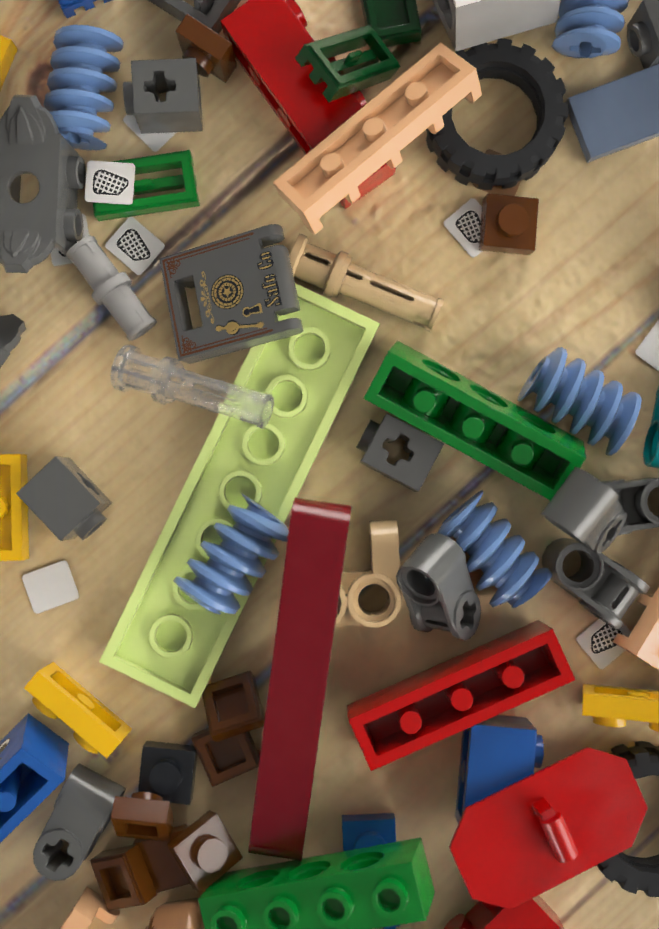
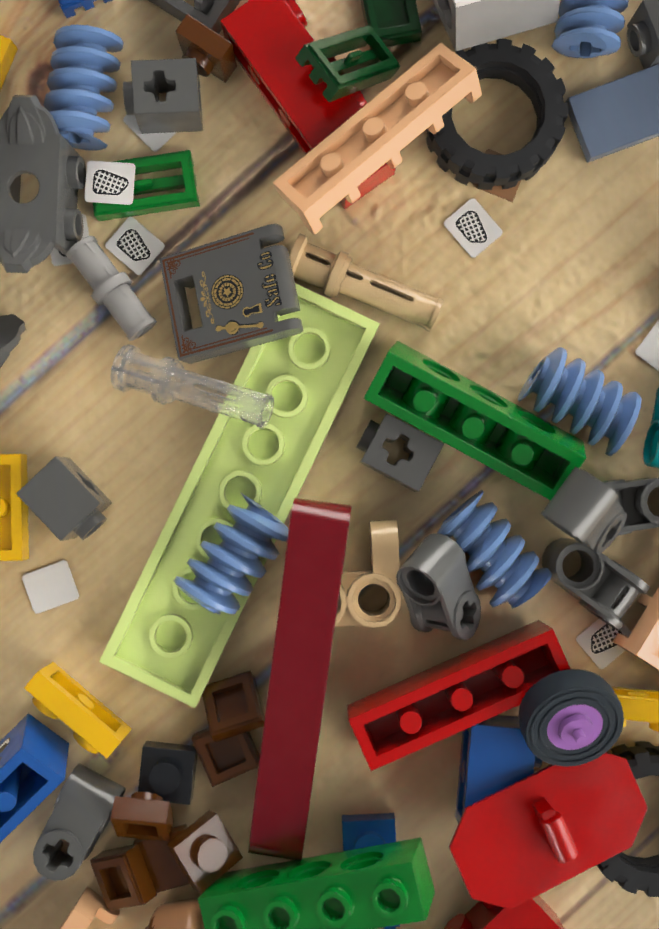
(508, 224): reddish brown plate -> none
(570, 717): none -> black wheel

